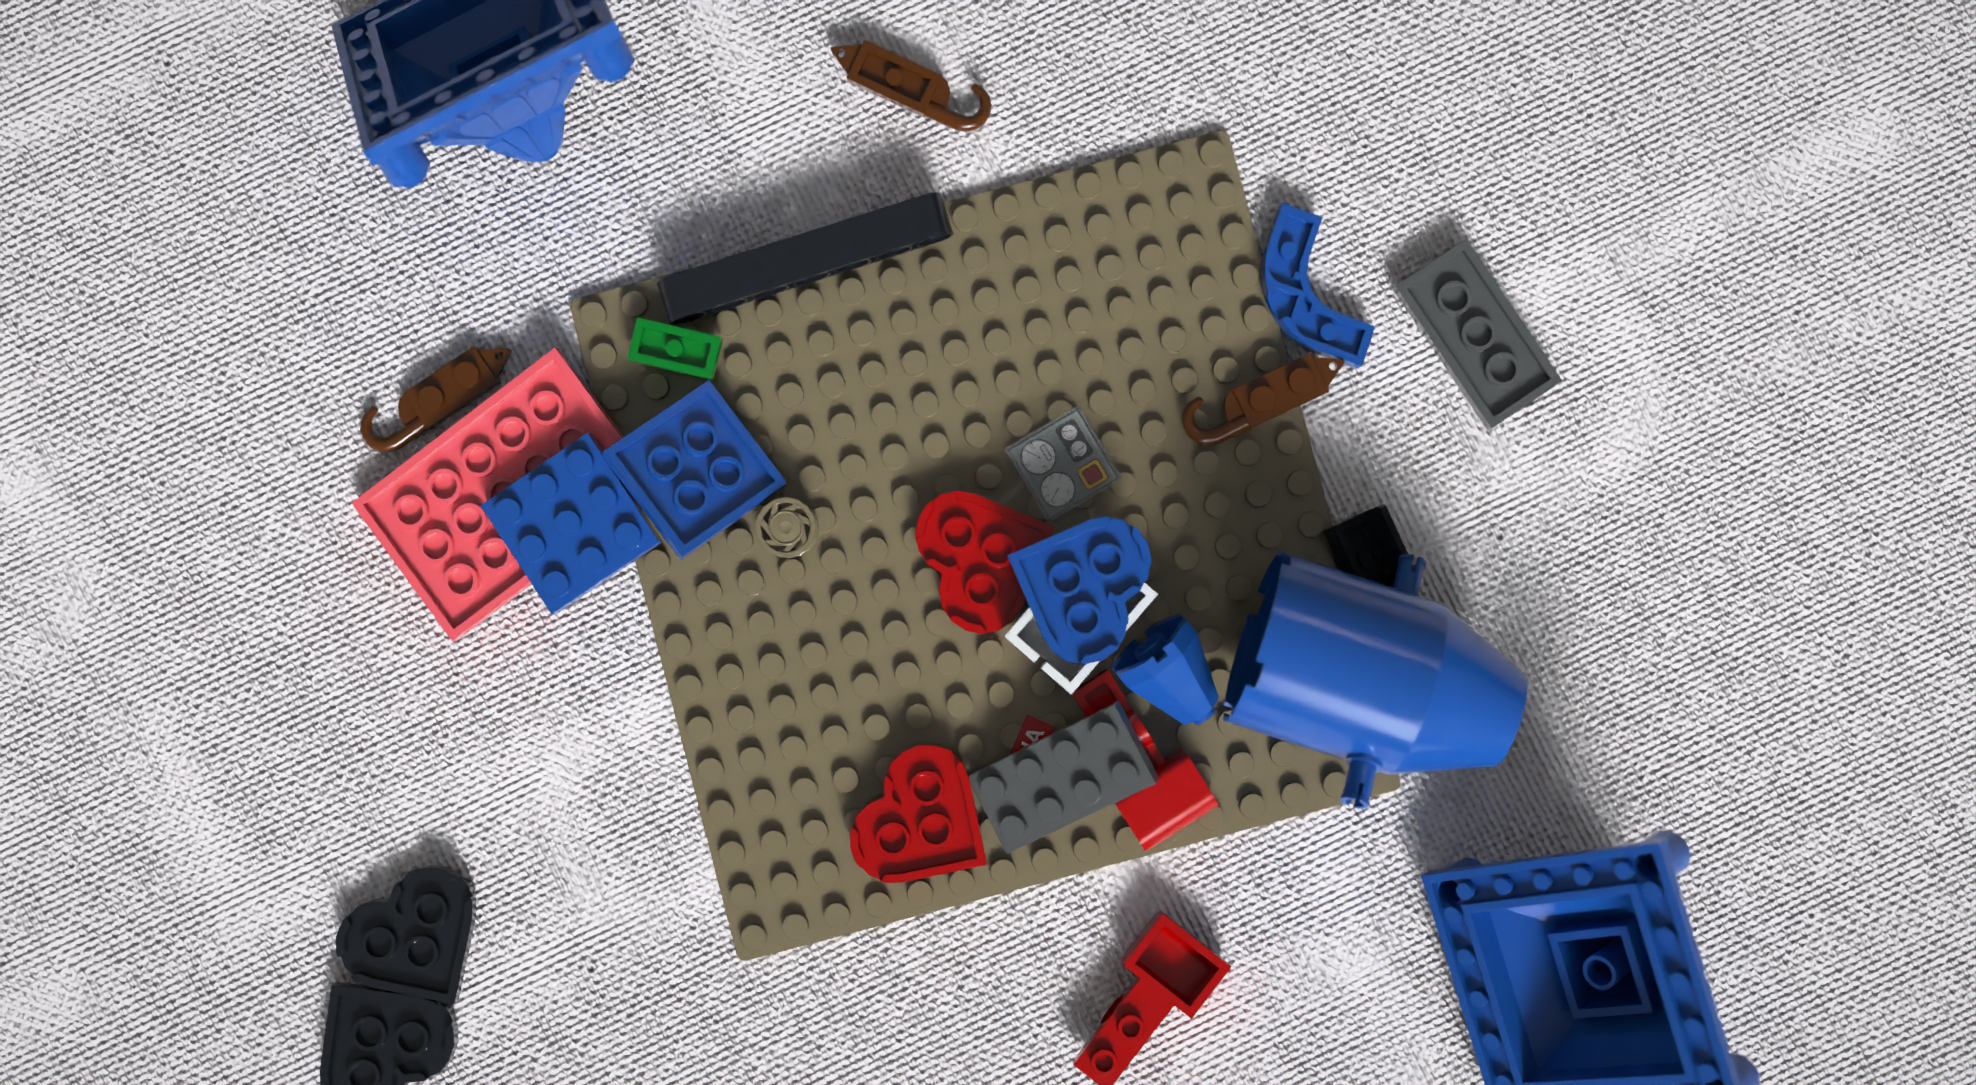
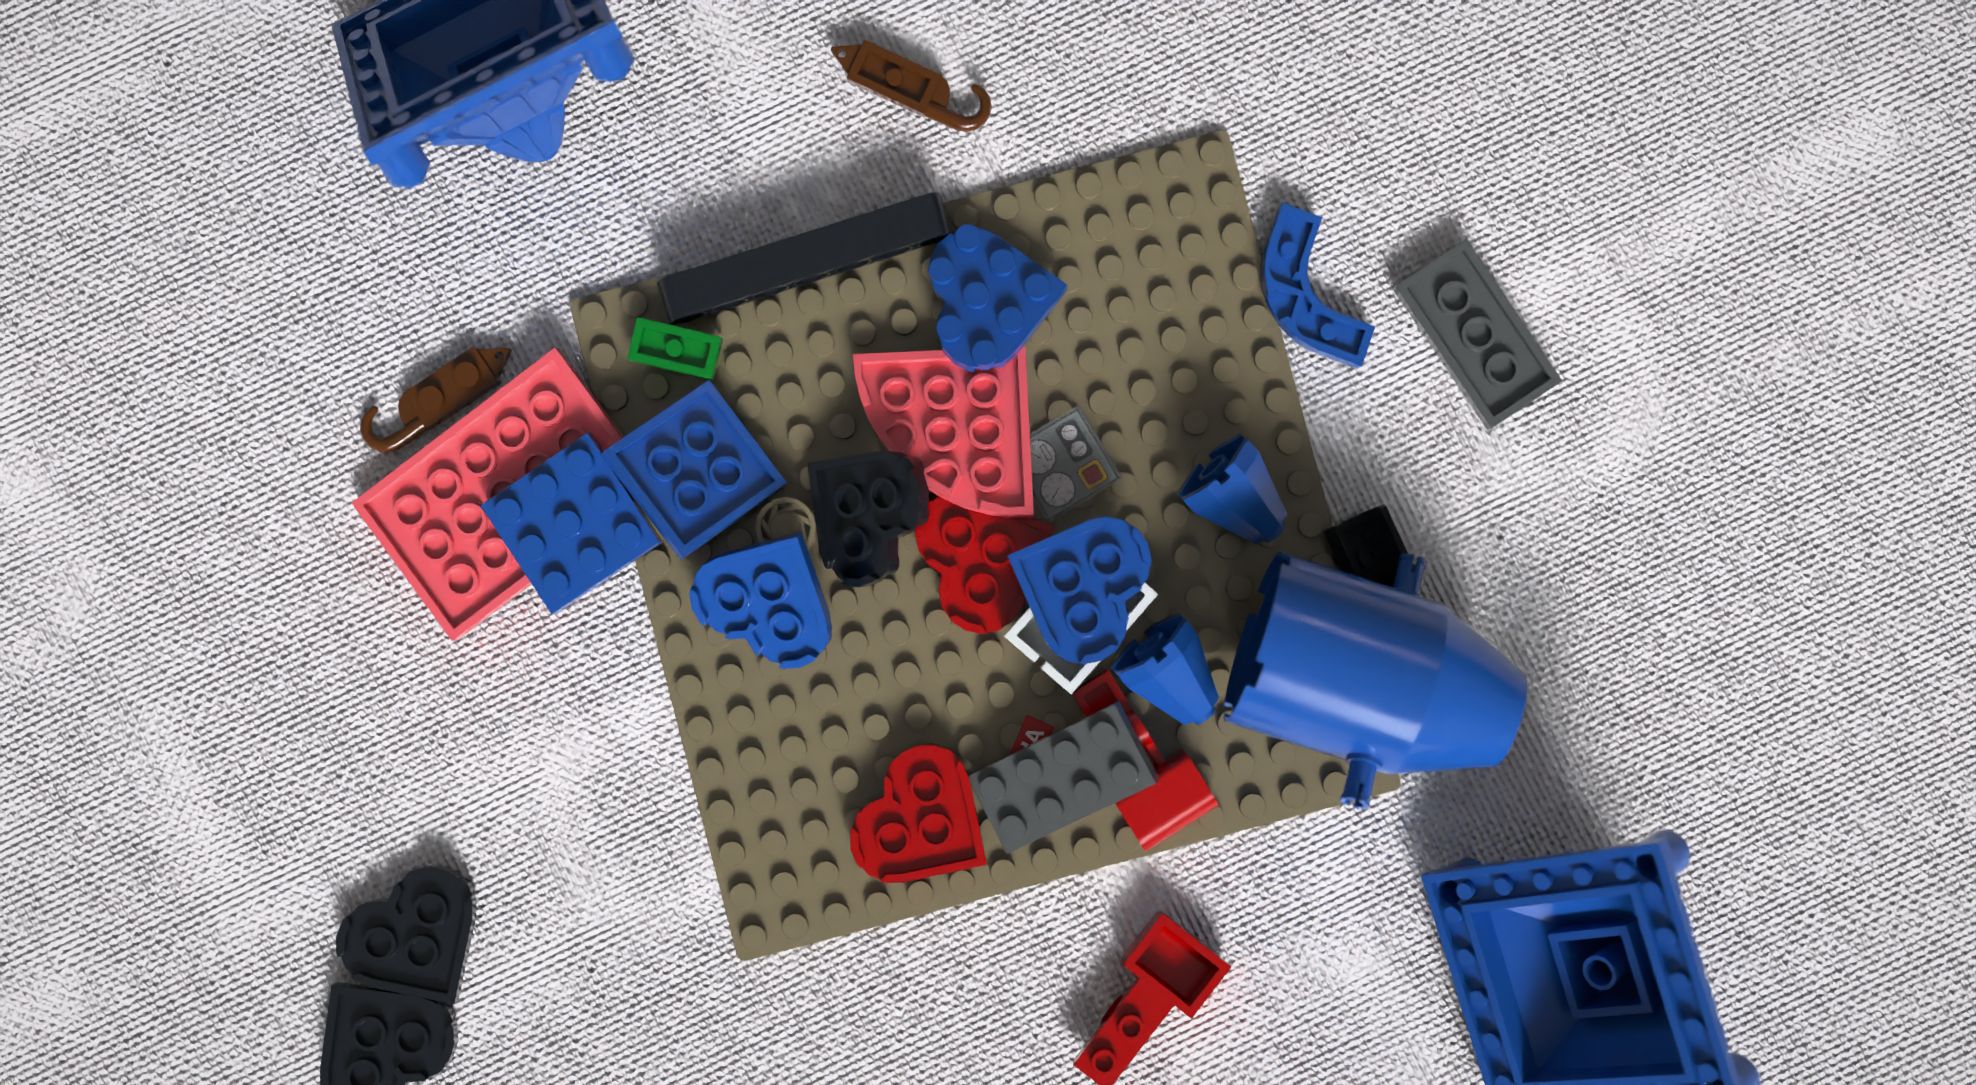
(767, 598): none -> blue plate
(863, 511): none -> black plate
(958, 422): none -> coral plate
(989, 297): none -> blue plate
(1236, 492): none -> blue cone
(1265, 398): reddish brown plate -> none

